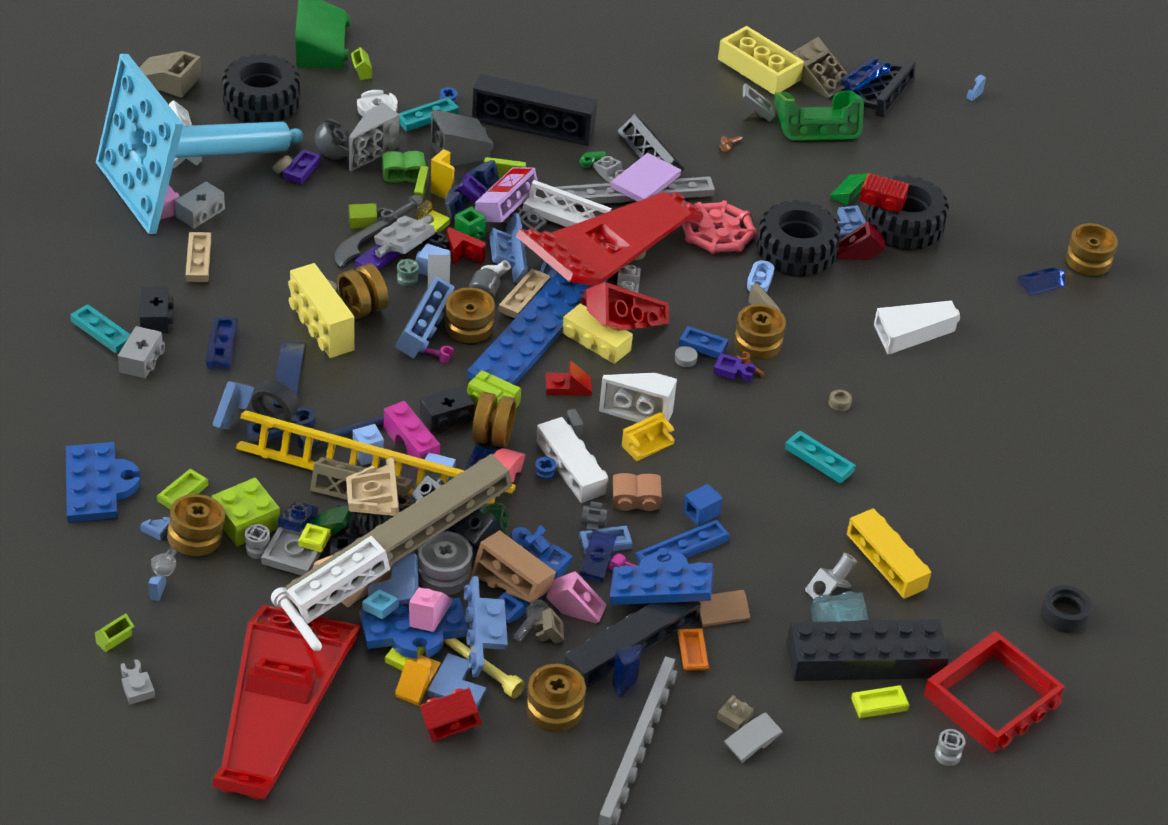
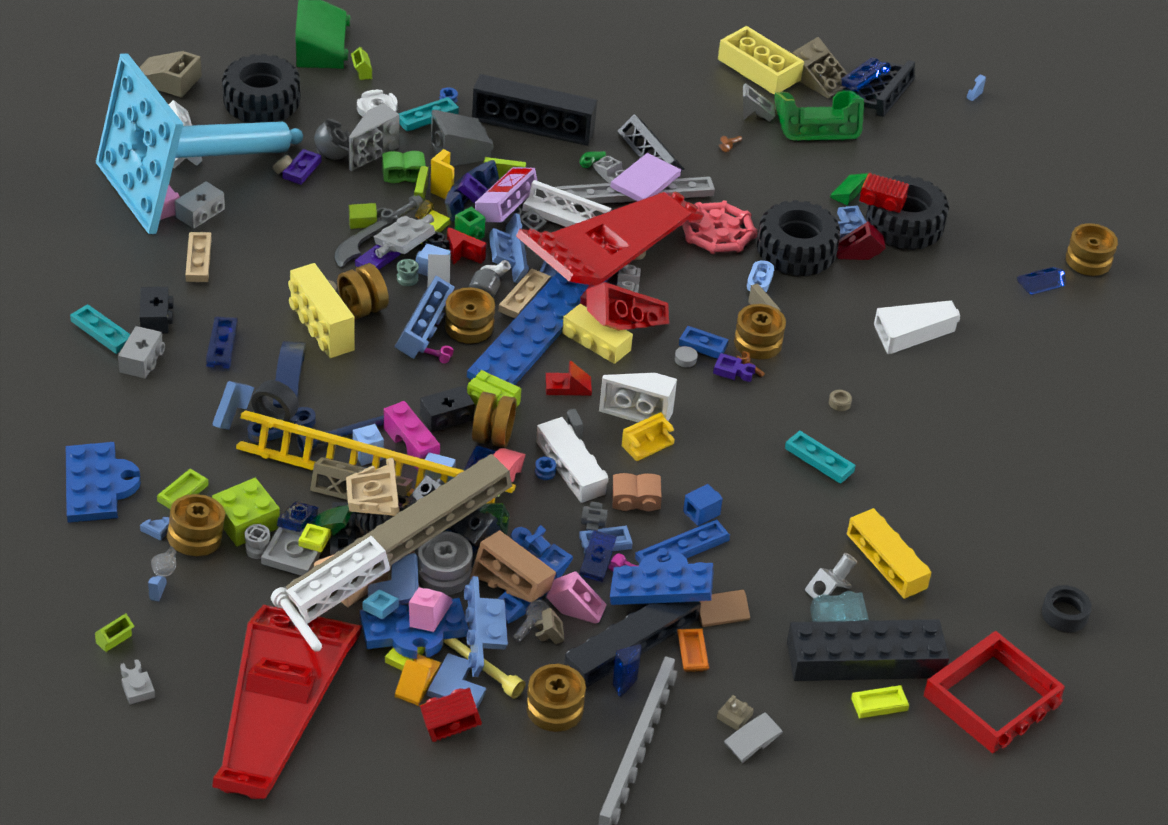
(950, 747): light grey wheel -> none

